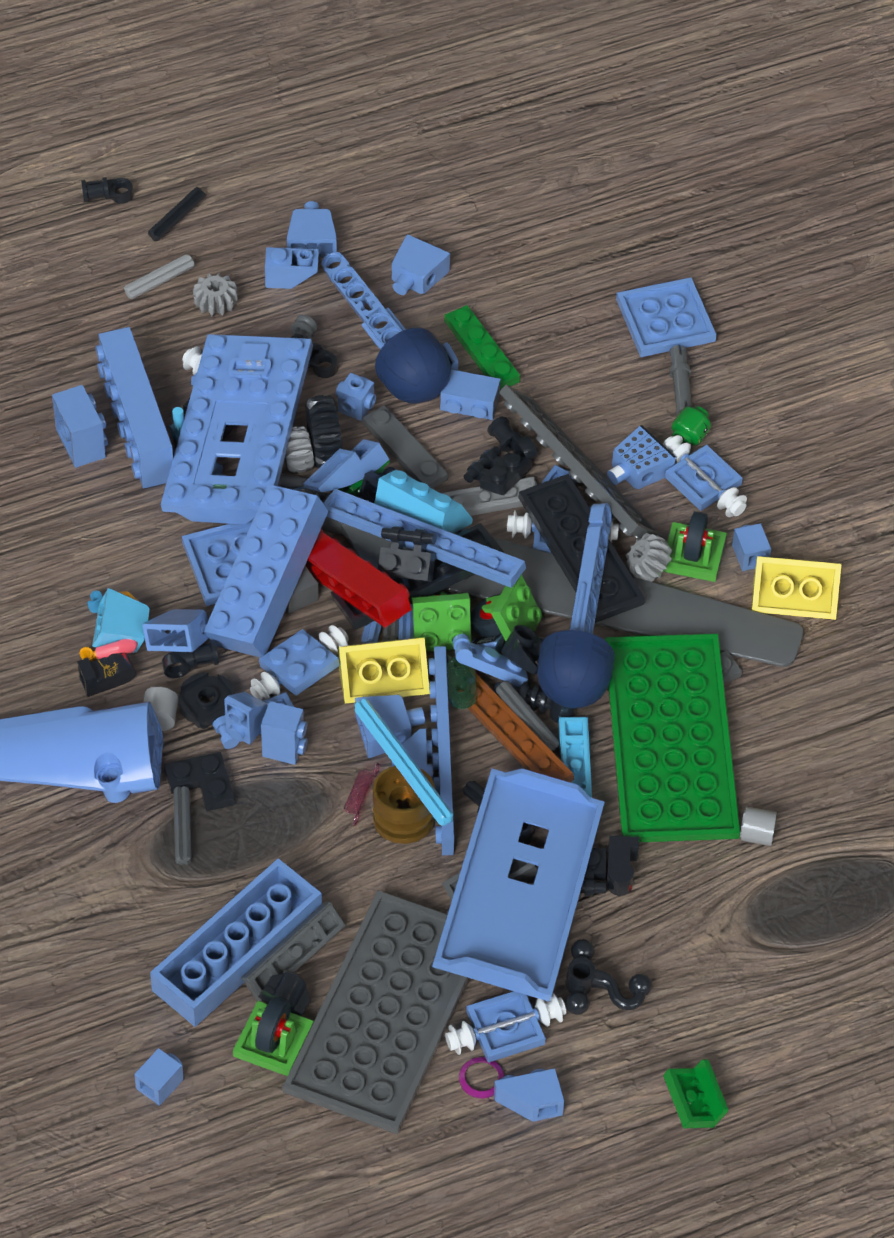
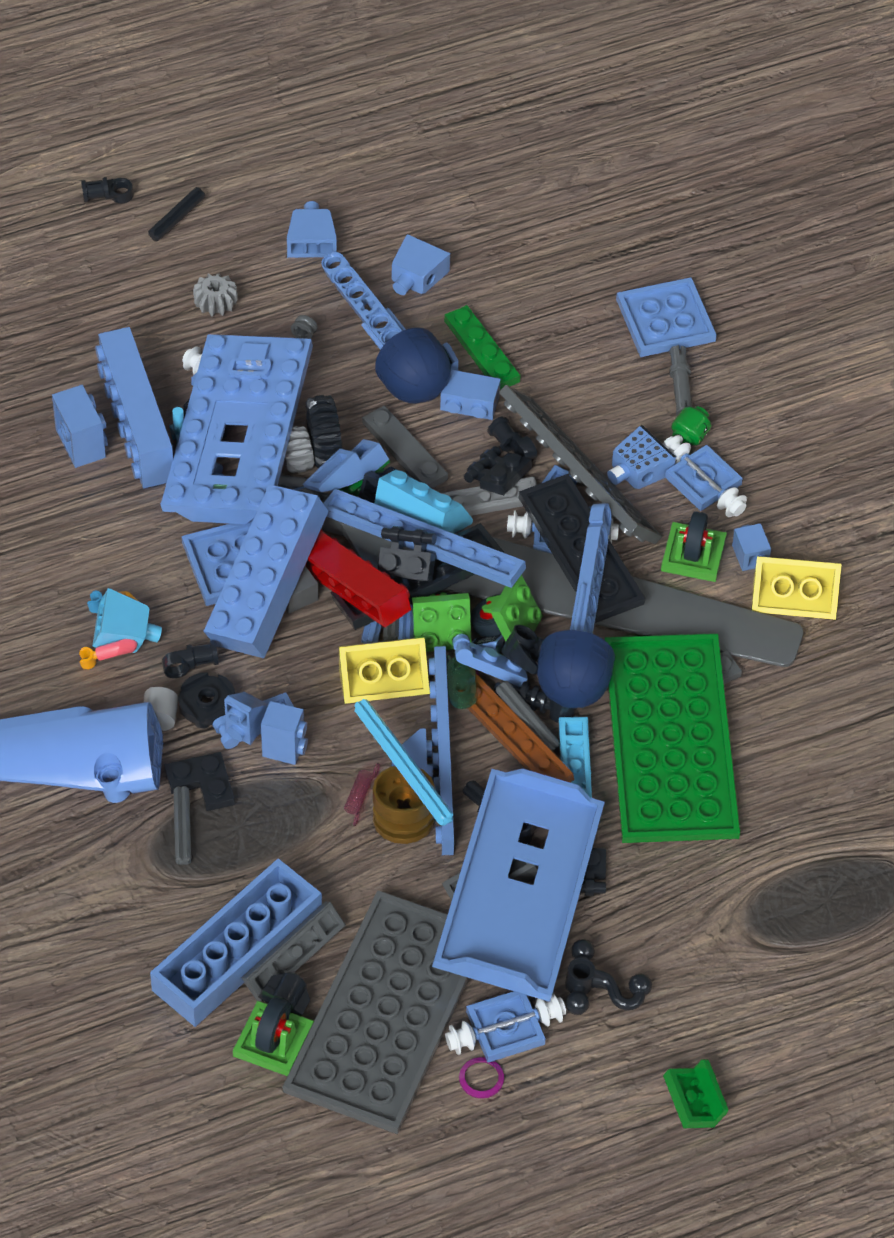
(105, 673): black leg -> none
(159, 276): light grey axle -> none
(159, 1076): medium blue brick -> none
(186, 631): medium blue torso -> none
(289, 266): medium blue slope -> none
(298, 662): medium blue plate -> none
(318, 356): black connector -> none
(355, 396): medium blue brick -> none
(397, 718): medium blue torso -> none
(531, 1095): medium blue slope -> none
(619, 871): black leg -> none
(648, 557): light grey gear -> none
(758, 826): light grey piece -> none

